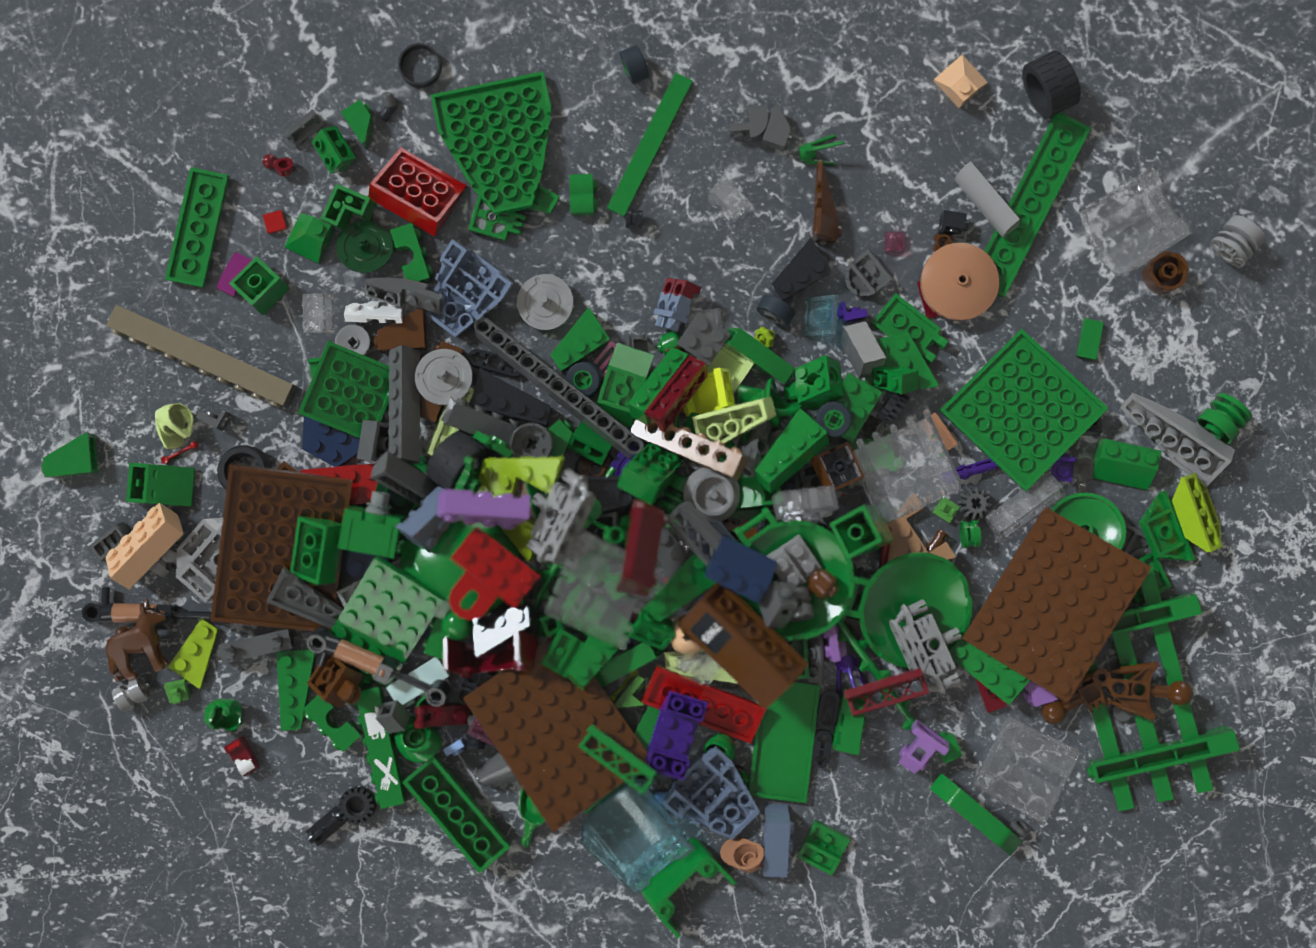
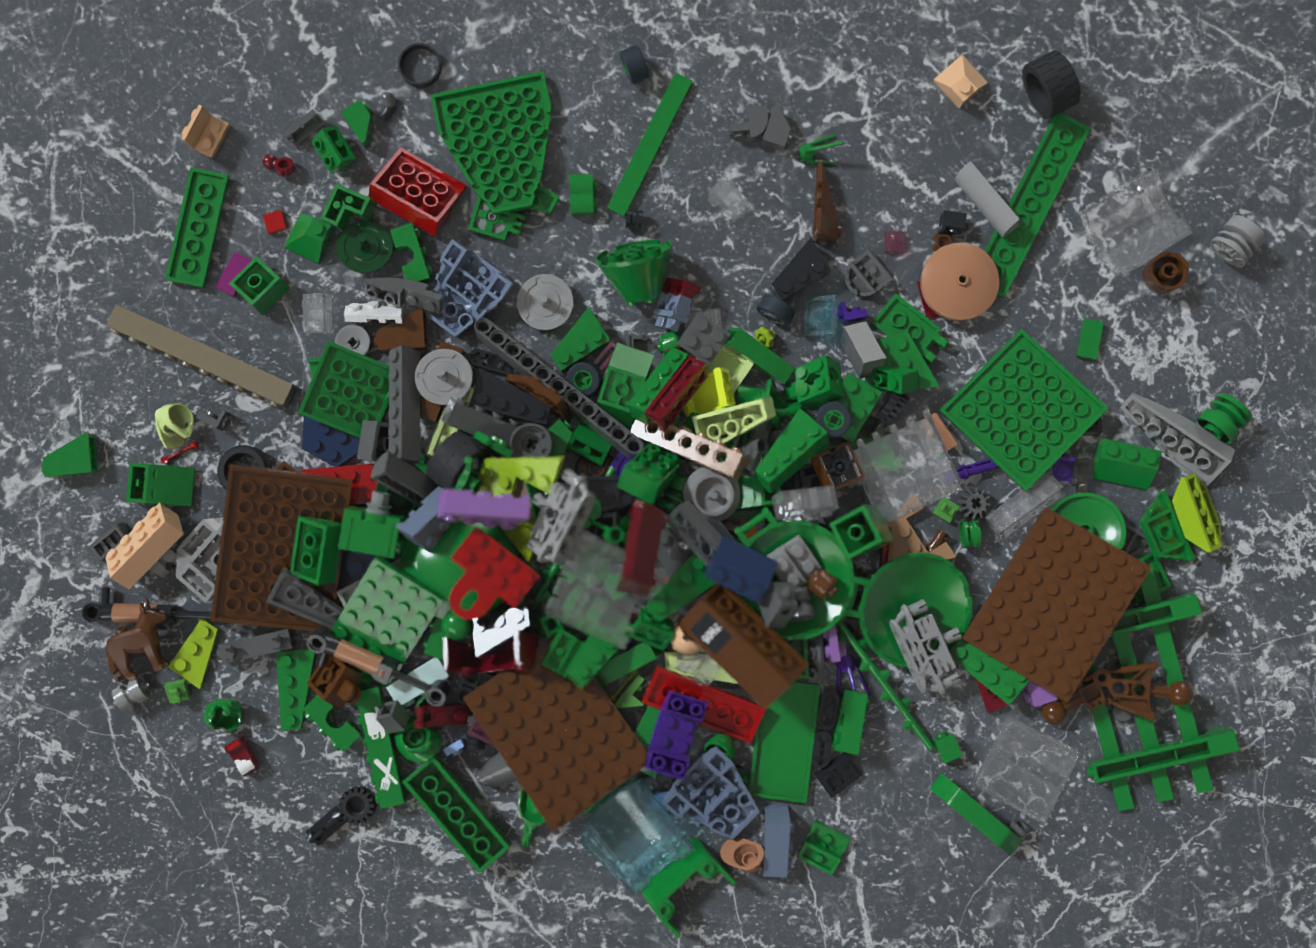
(205, 132): none -> light nougat bracket
(548, 396): none -> reddish brown wing
(623, 754): green fence -> none
(637, 269): none -> green cone
(830, 780): none -> black piece
(885, 684): dark red fence -> none
(926, 740): medium lavender tile -> none

